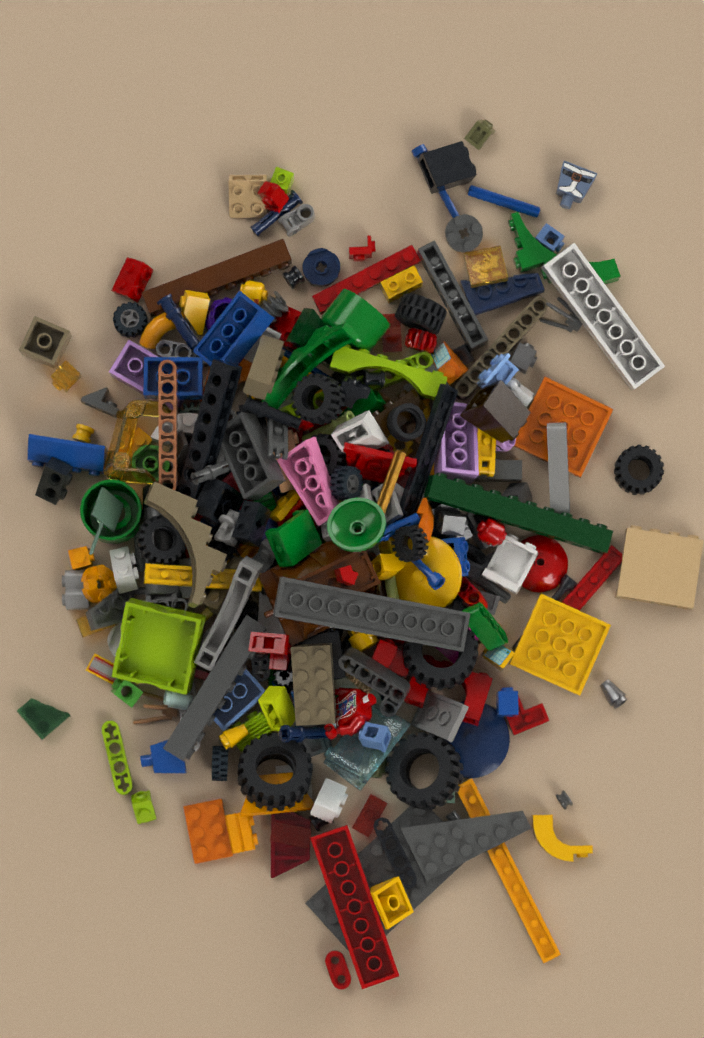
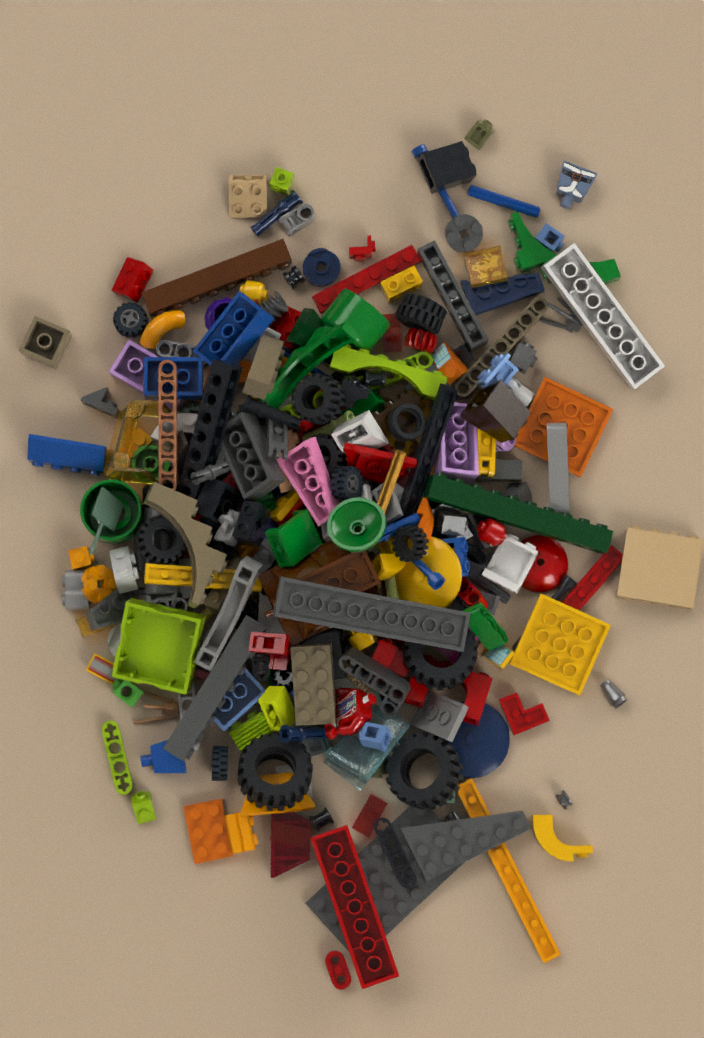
(42, 718): clear green wing -> none
(54, 481): pearl dark grey brick -> none
(65, 377): clear yellow brick -> none
(83, 433): yellow wheel -> none
(174, 314): dark blue pin -> none
(177, 700): light aqua brick -> none
(195, 308): yellow slope -> none
(232, 736): yellow cone -> none
(273, 196): red brick -> none
(328, 801): white brick -> none
(346, 575): red piece -> none
(391, 901): yellow slope -> none
(507, 702): blue brick -> none
(627, 481): black tyre -> none

